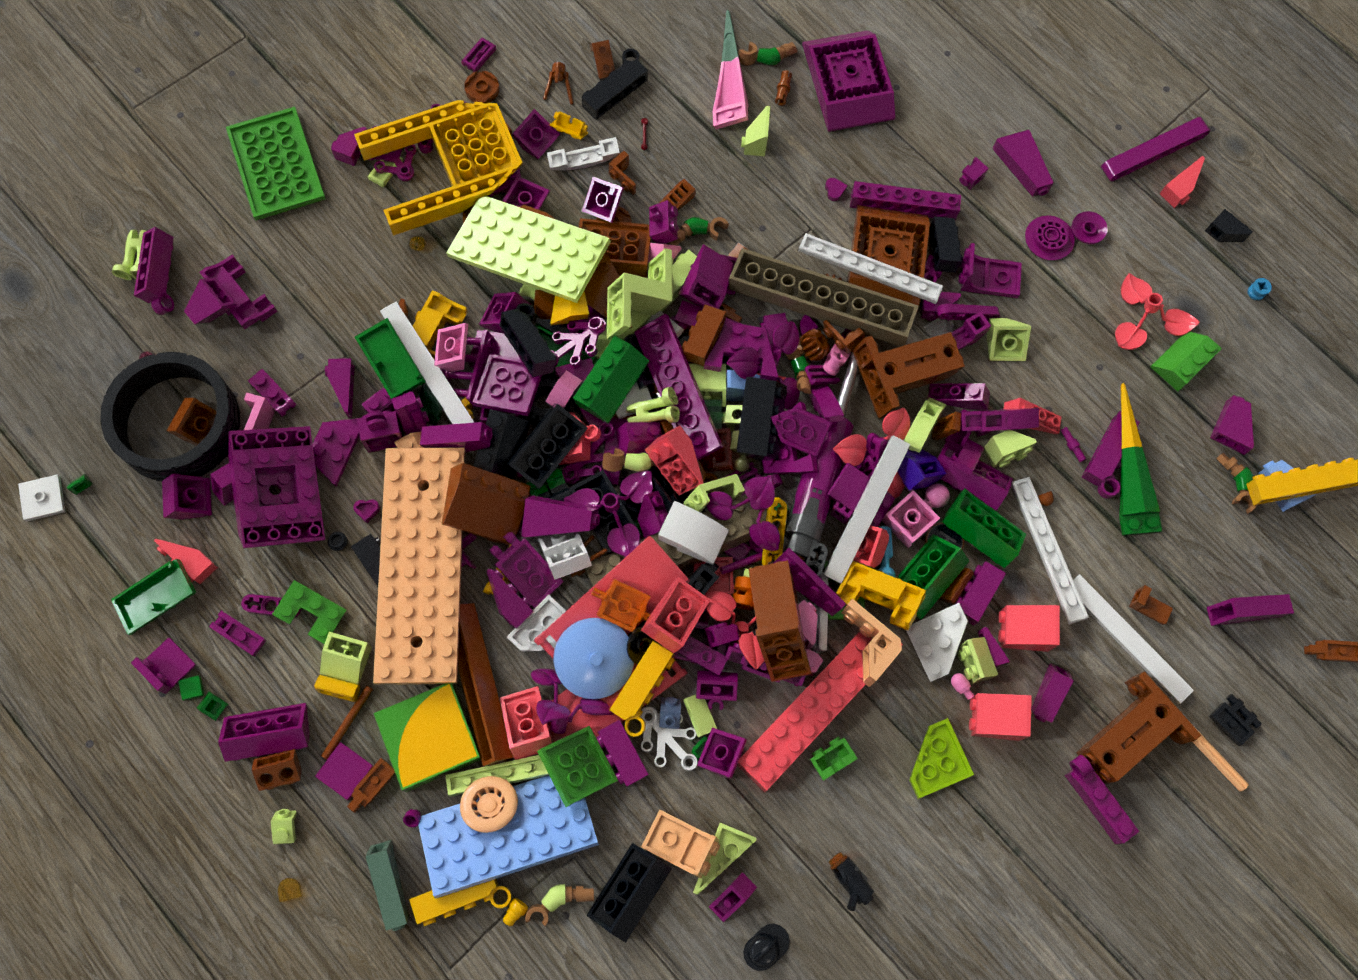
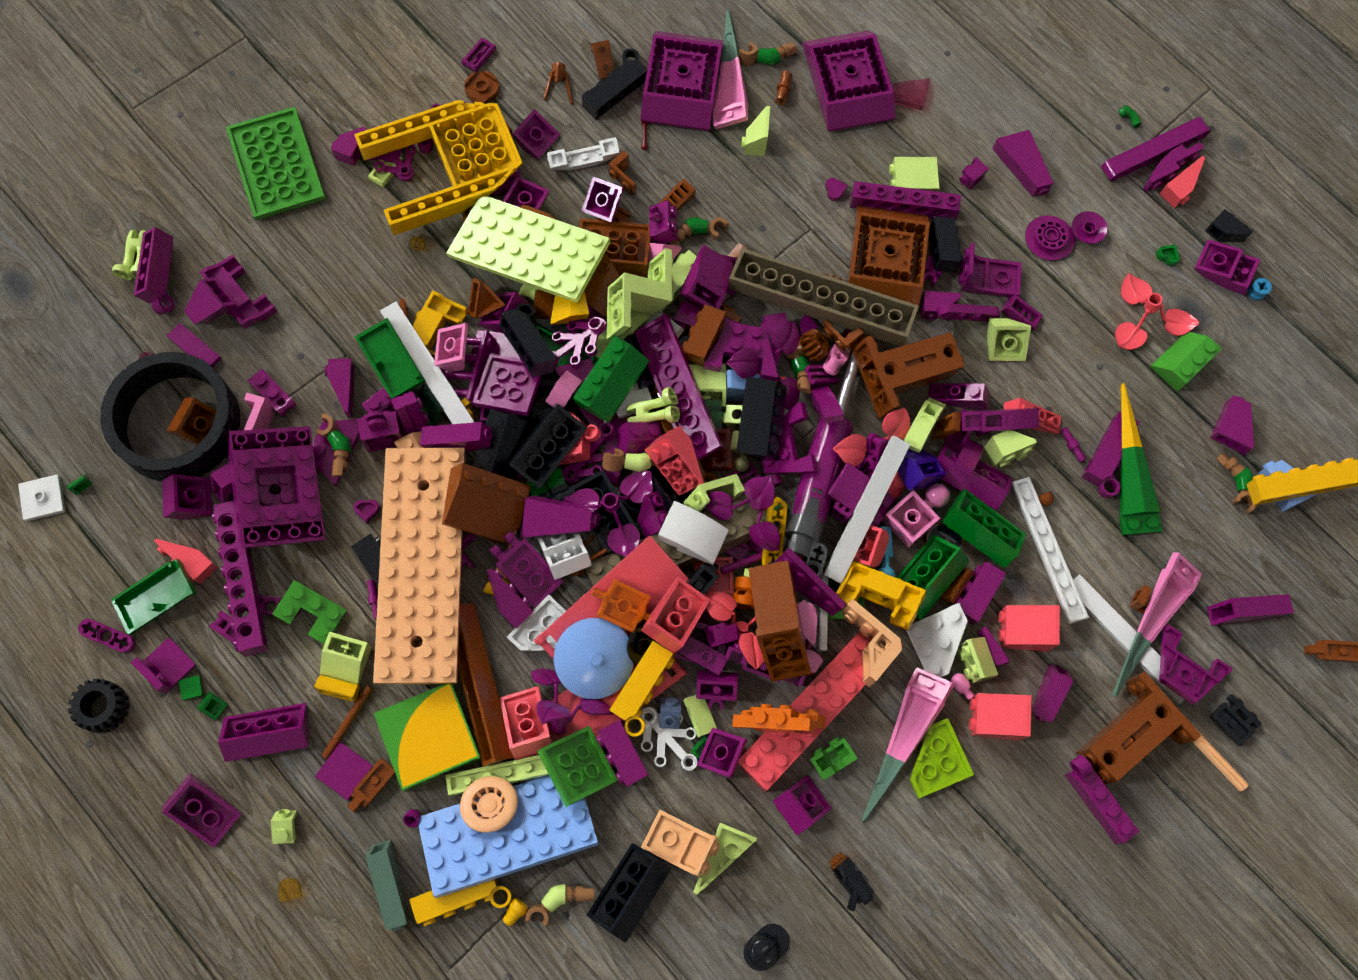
(84, 699): none -> black tyre
(101, 630): none -> magenta beam
(193, 345): none -> magenta tile
(200, 810): none -> magenta slope
(256, 641): none -> magenta brick
(275, 766): dark orange brick -> none
(337, 541): black plate -> none
(340, 445): none -> medium nougat piece
(373, 597): none -> magenta bar
(482, 299): none -> dark orange slope
(576, 129): yellow hinge -> none
(677, 97): none -> magenta slope
(733, 897): magenta slope -> none
(779, 719): none -> orange bracket
(801, 430): magenta tile -> none
(802, 805): none -> magenta slope
(870, 268): white tile -> none
(911, 93): none -> clear pink wing
(915, 173): none -> yellowish green panel
(920, 707): none -> bright pink plate
(971, 331): magenta brick -> none
(1018, 303): none -> magenta slope
(1132, 114): none -> green arm
(1168, 254): none -> green tile
(1171, 163): none -> magenta slope
(1171, 591): none -> bright pink plate
(1183, 674): none -> magenta wing
(1227, 266): none -> magenta slope

